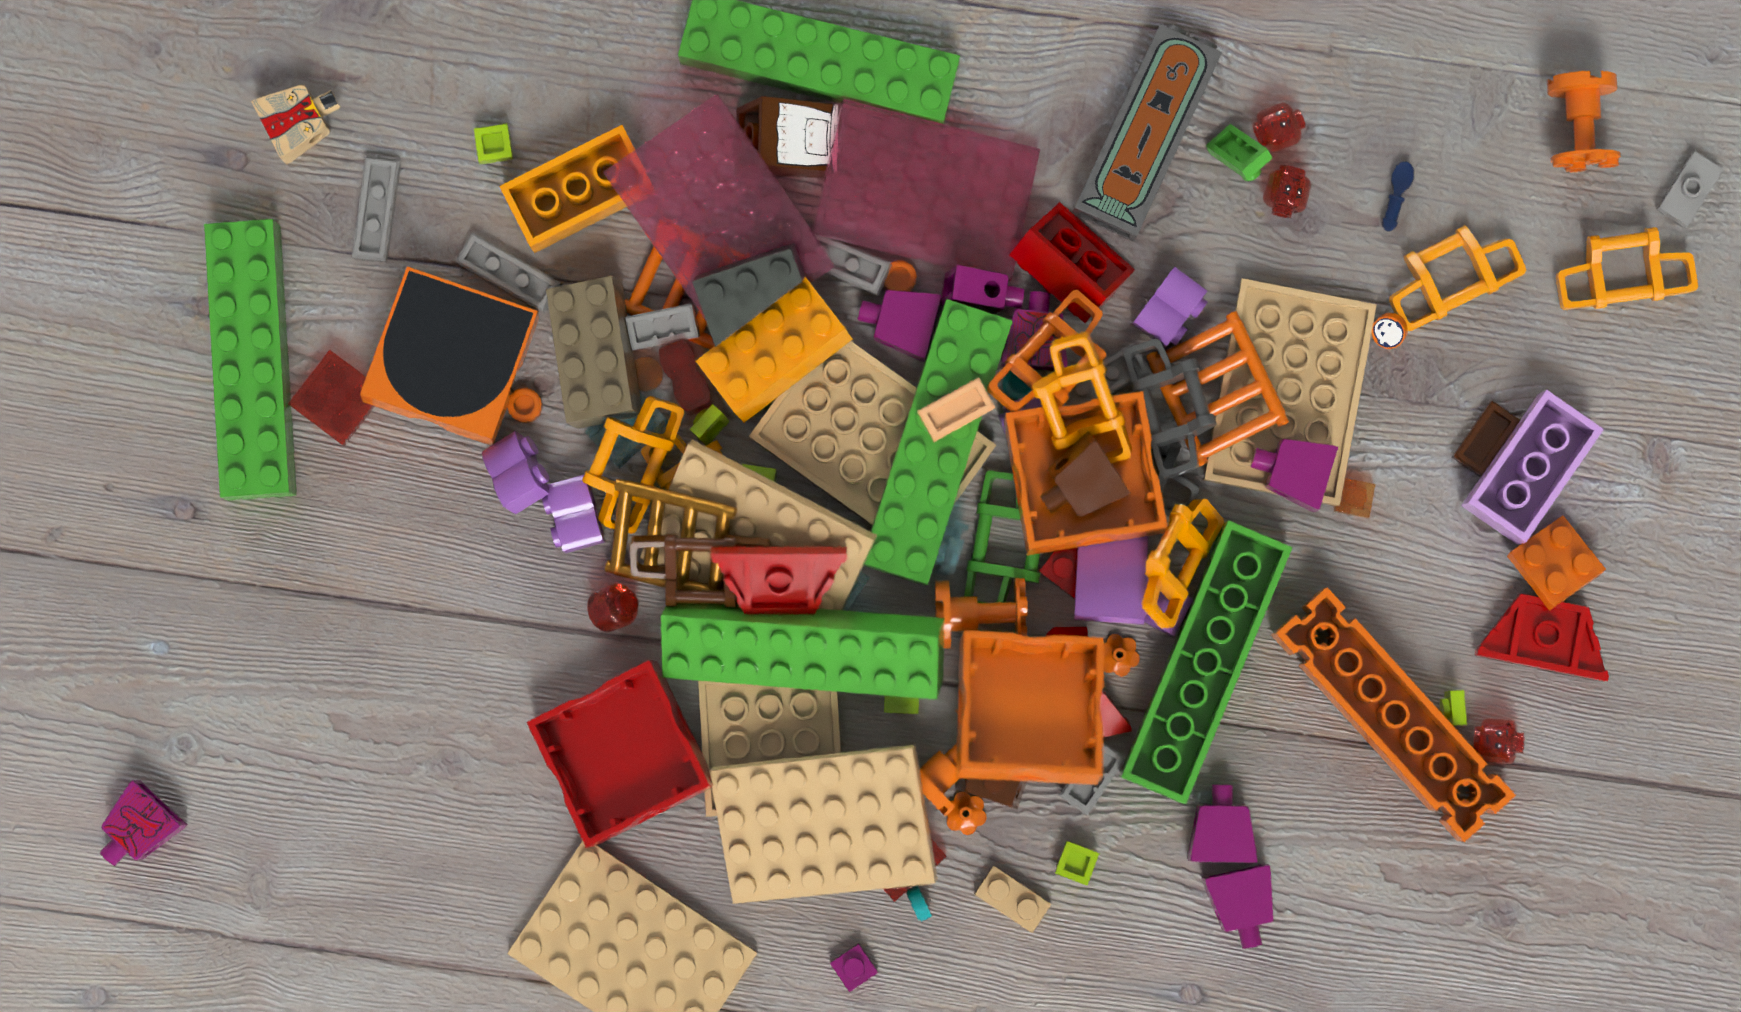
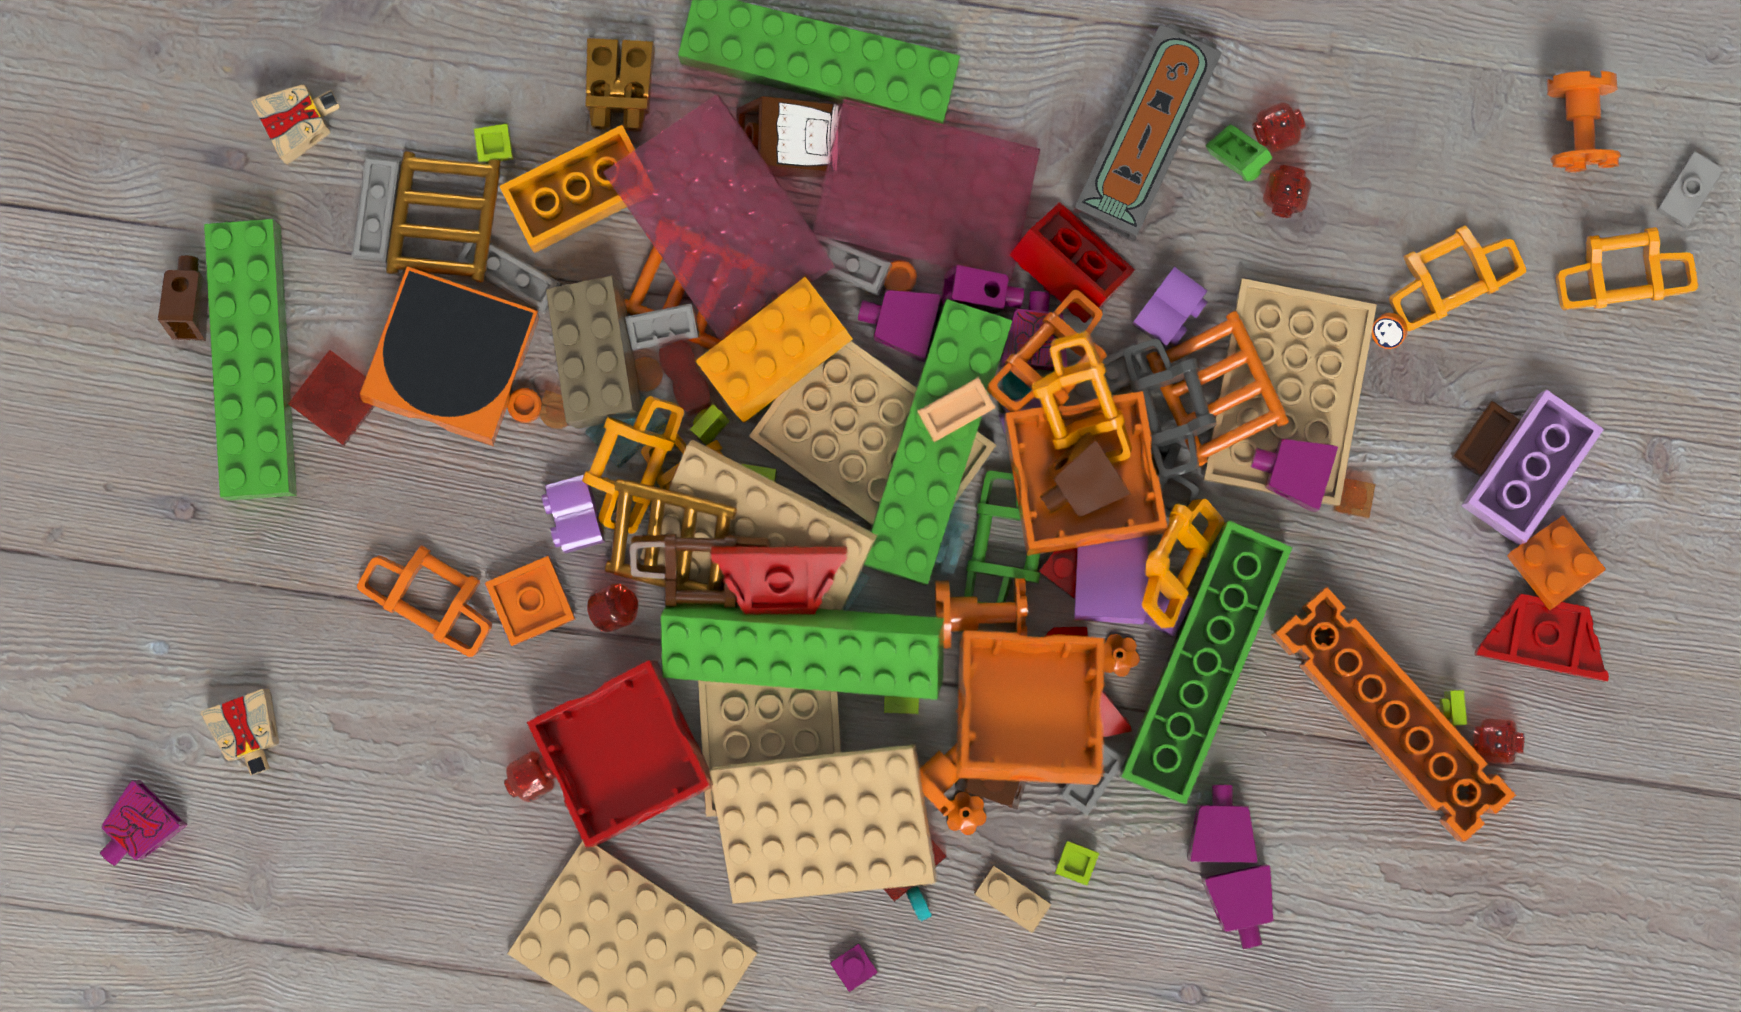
(184, 301): none -> reddish brown torso
(245, 728): none -> torso
(395, 603): none -> orange bar
(407, 196): none -> pearl gold bar
(516, 472): medium lavender brick -> none
(529, 777): none -> clear red head
(530, 601): none -> orange plate
(553, 410): none -> clear orange tile
(620, 93): none -> pearl gold hips
(746, 288): pearl dark grey wedge -> none
(1401, 181): dark blue piece -> none

